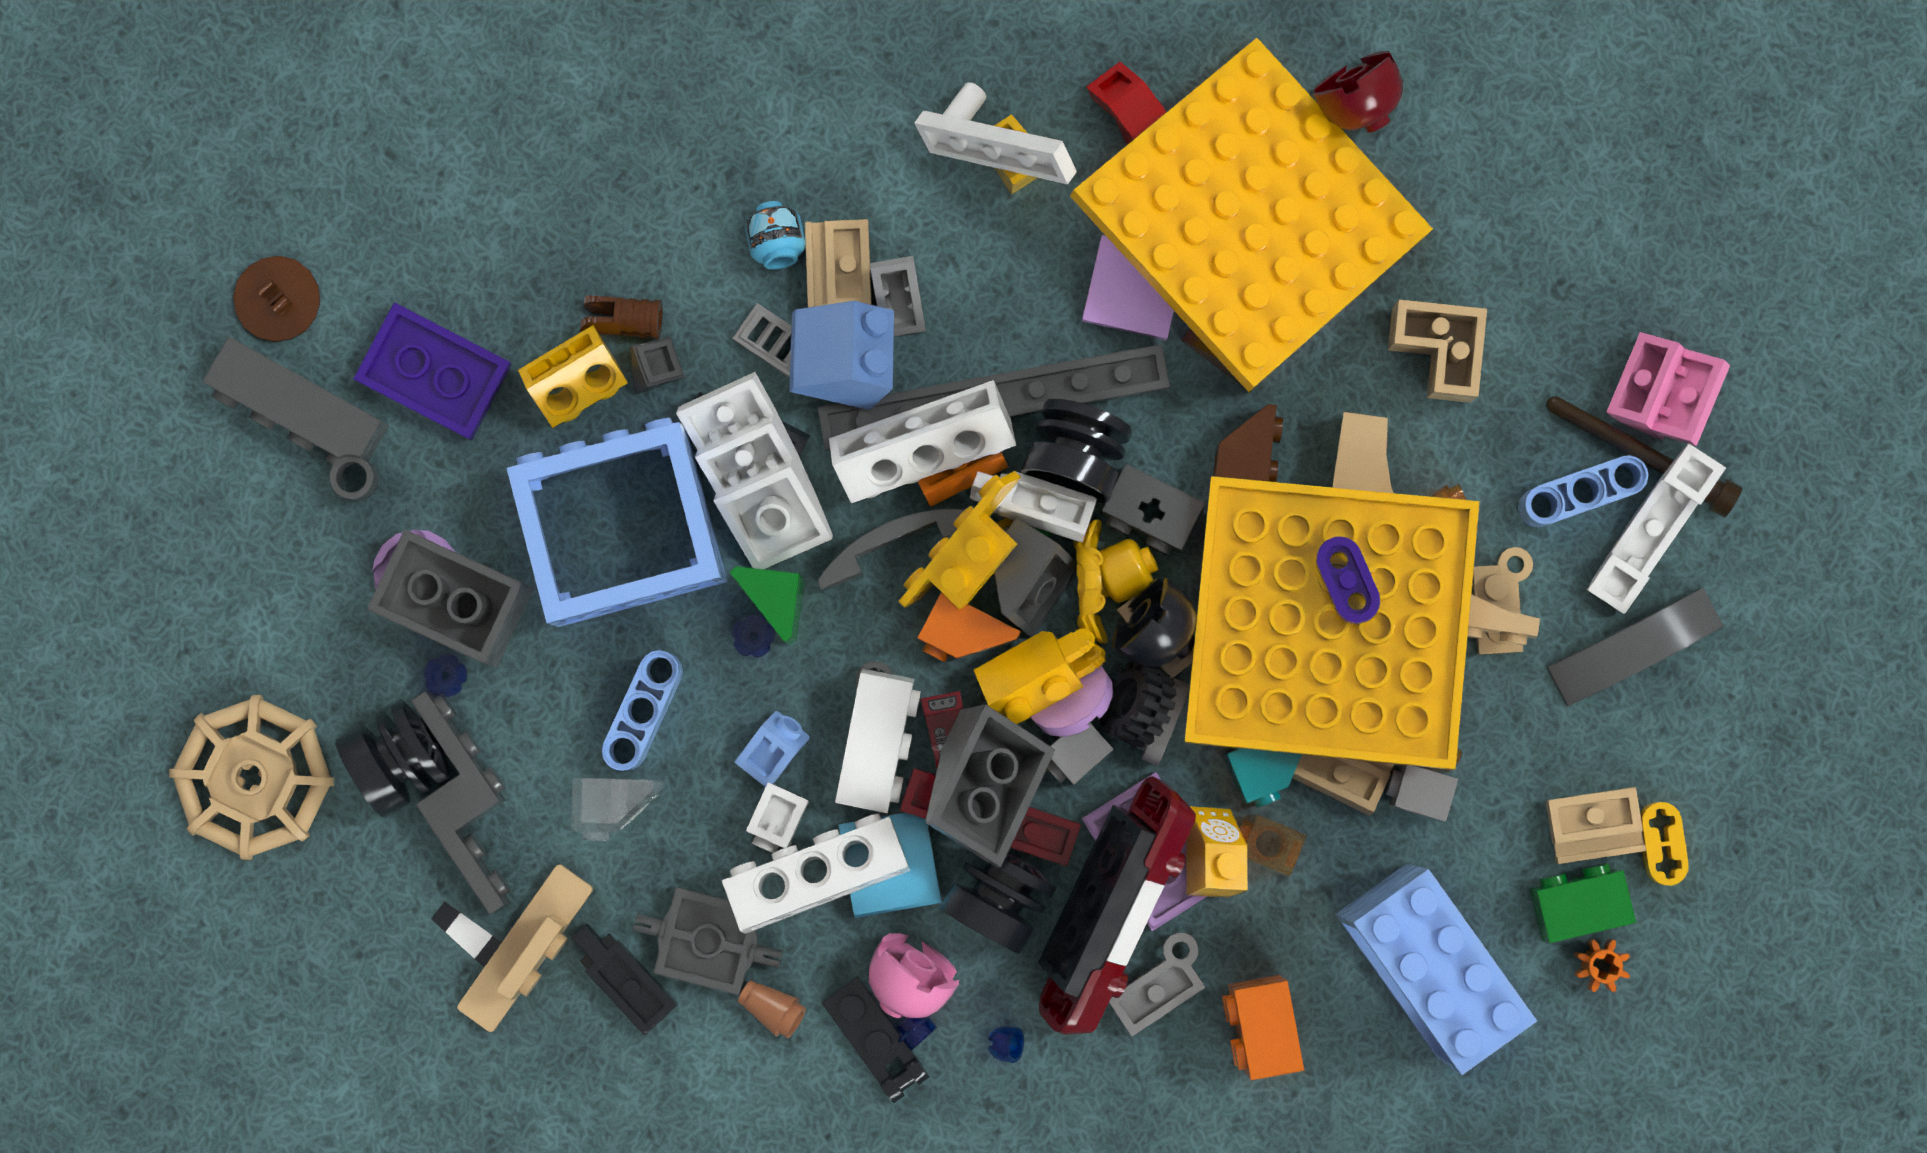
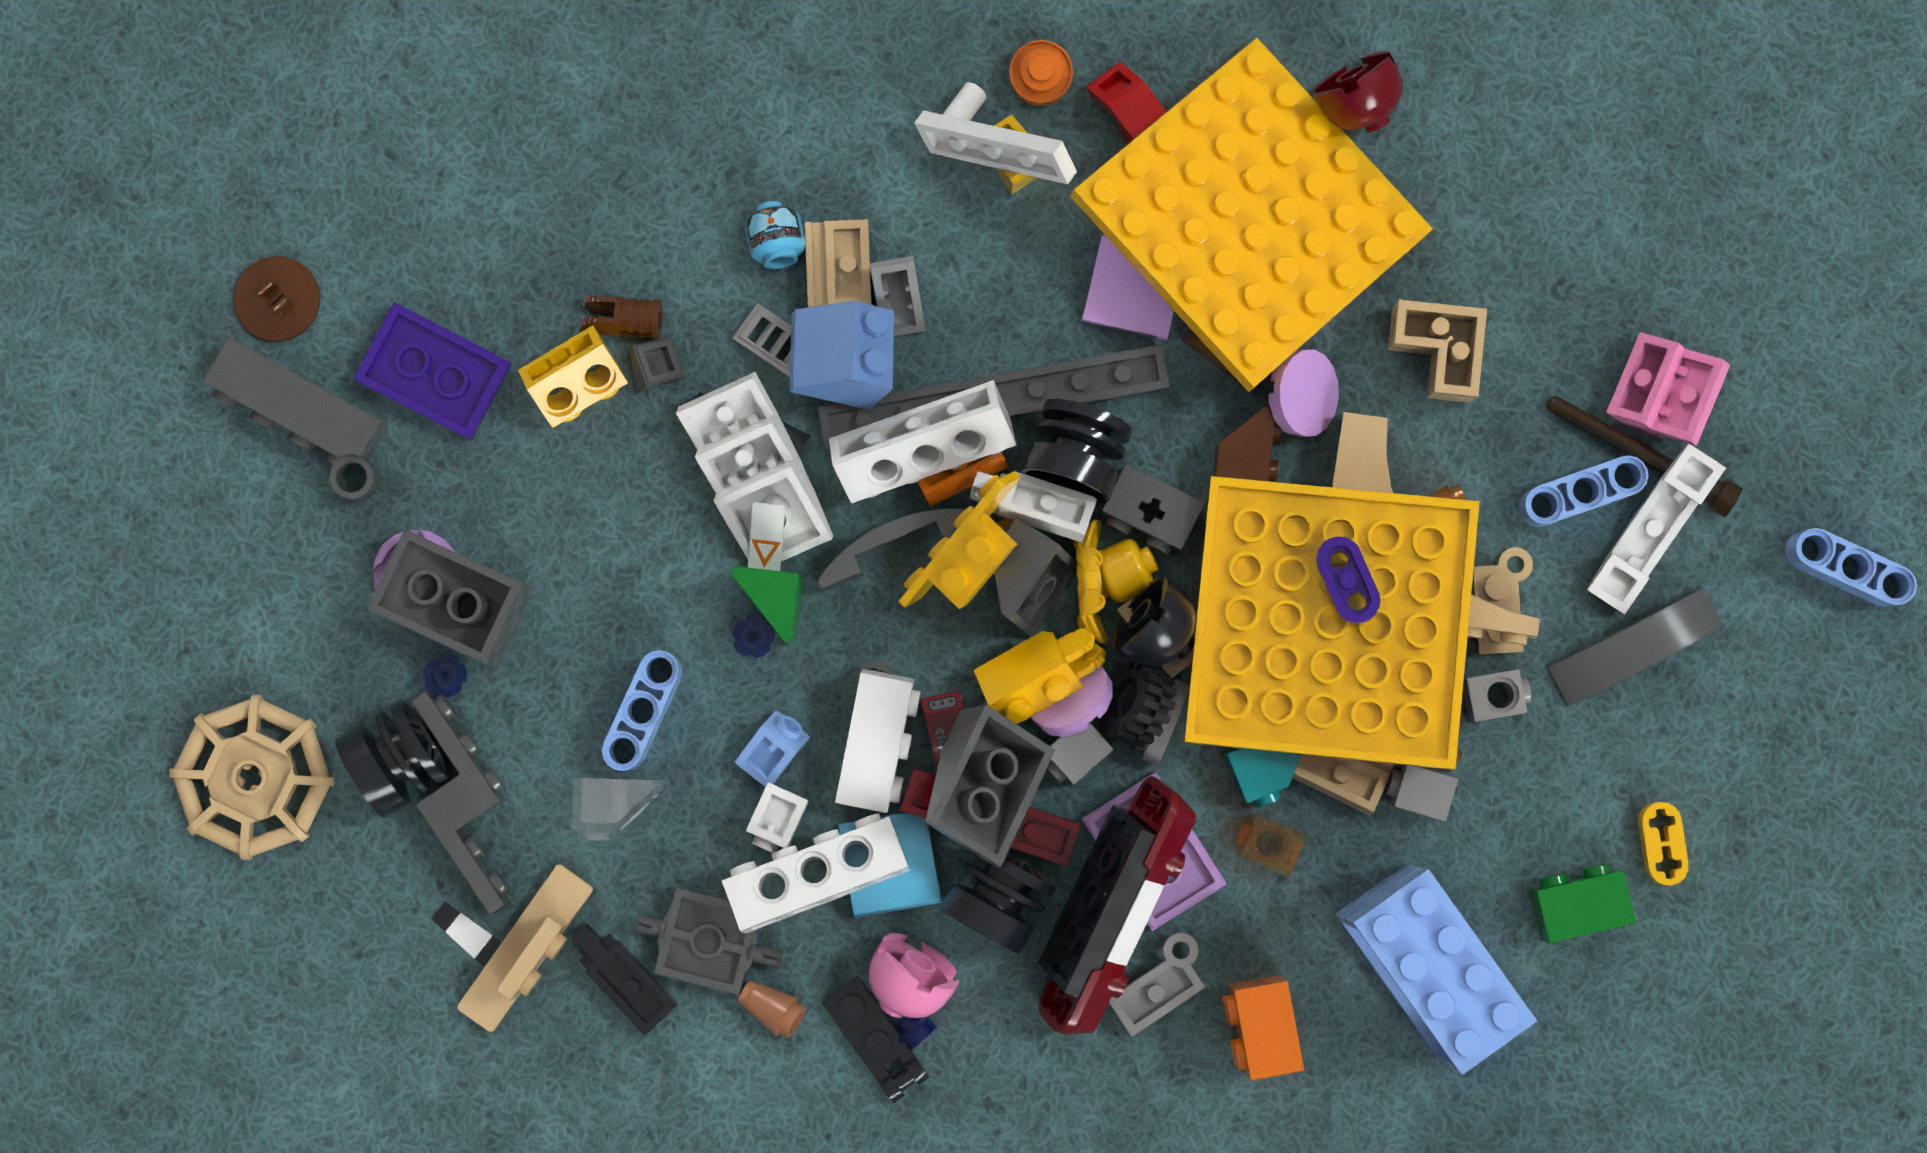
(662, 434): light blue window -> none
(766, 536): none -> white sticker
(962, 631): orange slope -> none
(1007, 1043): clear blue hinge -> none
(1041, 72): none -> orange plate
(1215, 855): yellow slope -> none
(1304, 393): none -> lavender tile
(1476, 699): none -> light grey brick
(1592, 972): orange gear -> none
(1595, 825): tan plate -> none
(1871, 567): none -> light blue beam

